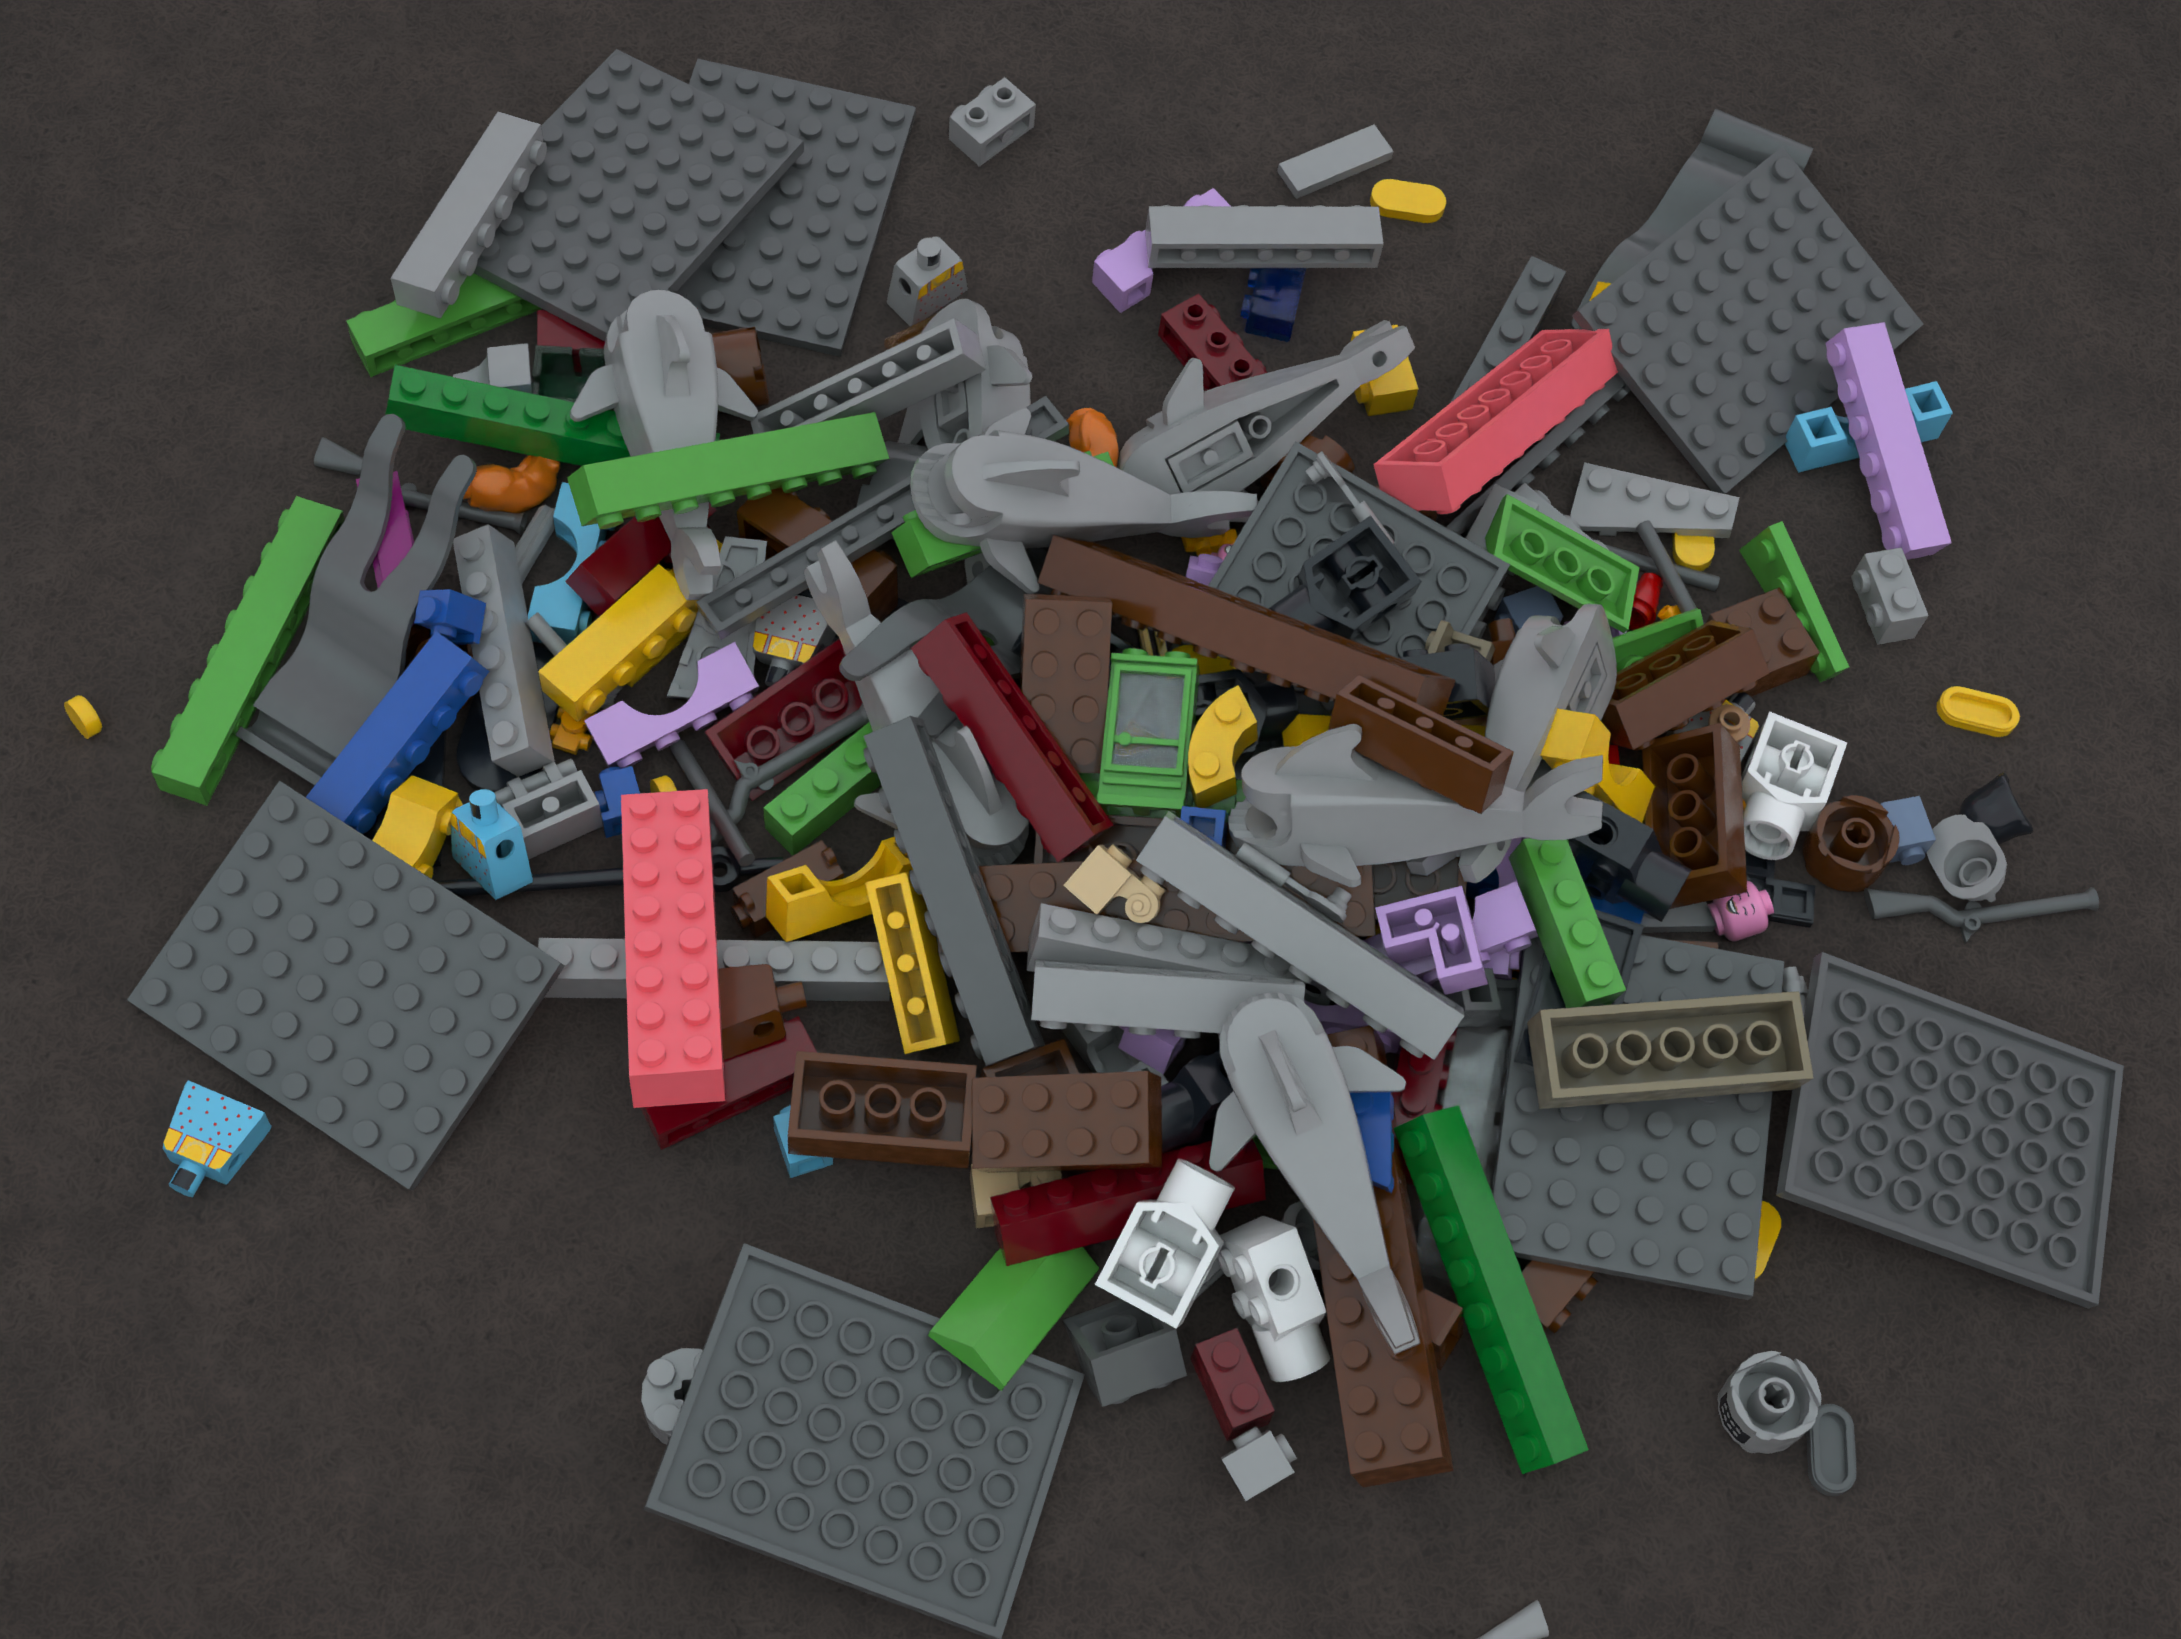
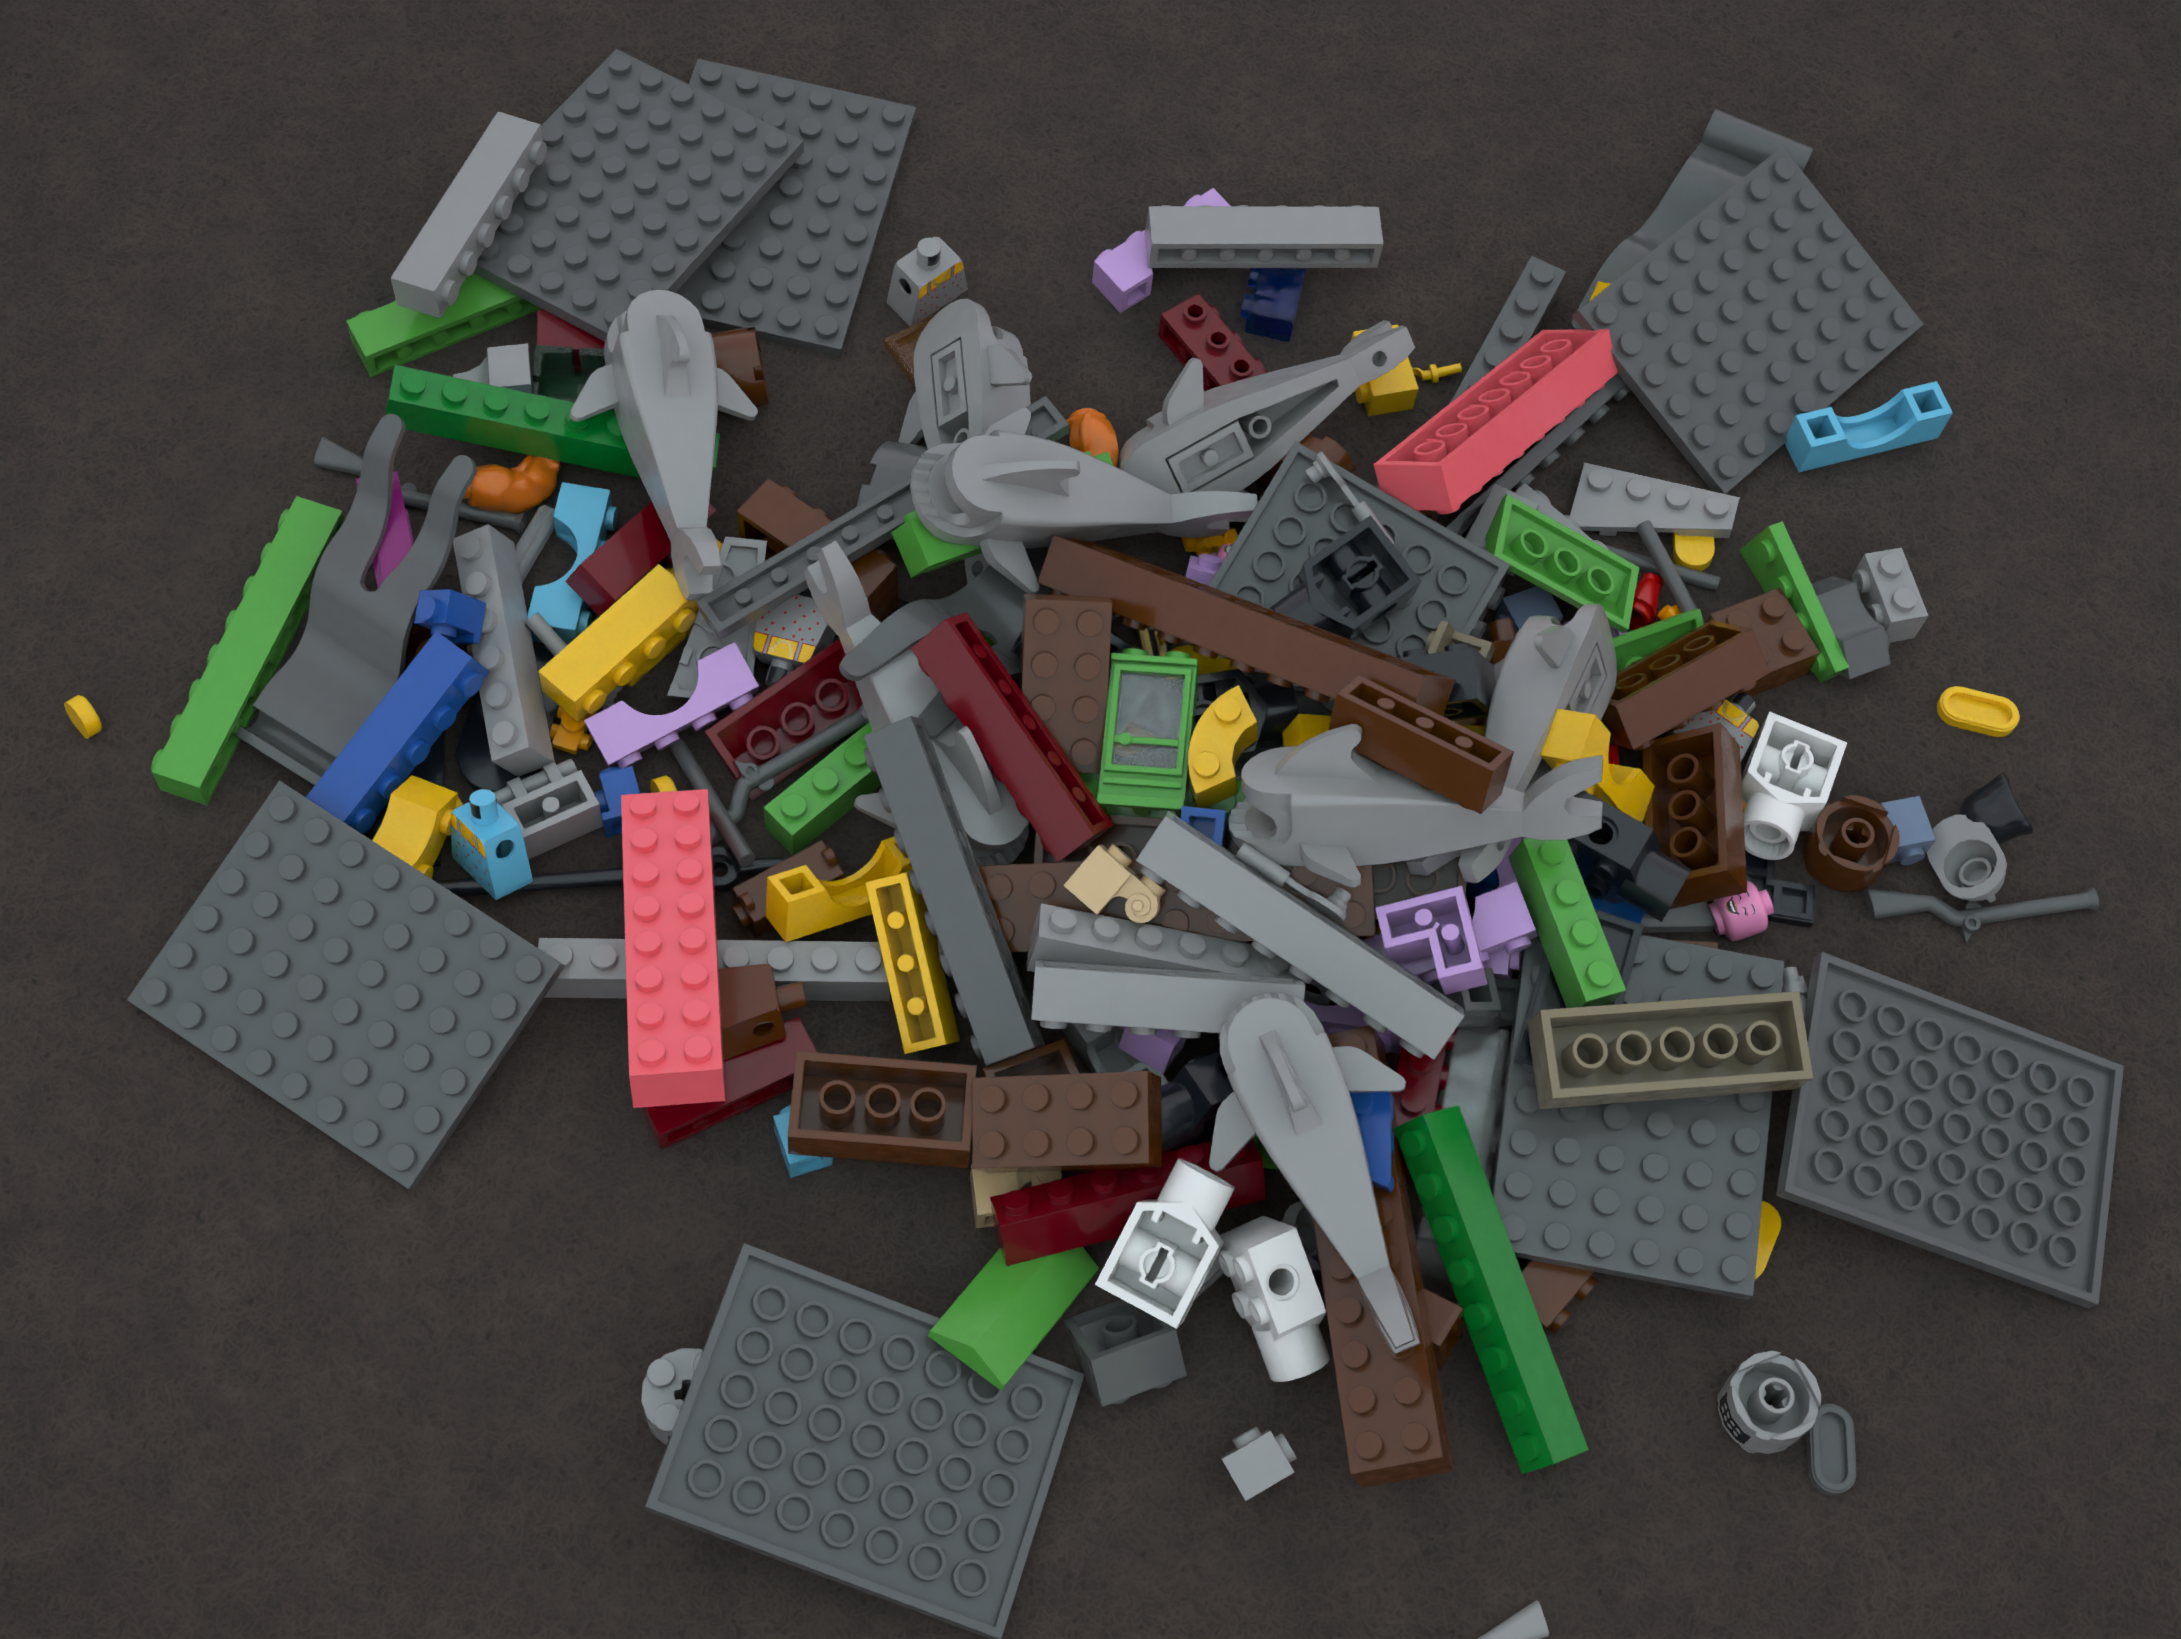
(211, 1137): medium azure torso -> none
(727, 469): bright green brick -> none
(884, 381): light grey brick -> none
(991, 121): light grey brick -> none
(1232, 1384): dark red brick -> none
(1335, 161): light grey tile -> none
(1408, 200): yellow tile -> none
(1434, 373): none -> yellow hand
(1735, 715): medium nougat plate -> none
(1857, 633): none -> dark grey brick
(1887, 441): lavender brick -> none

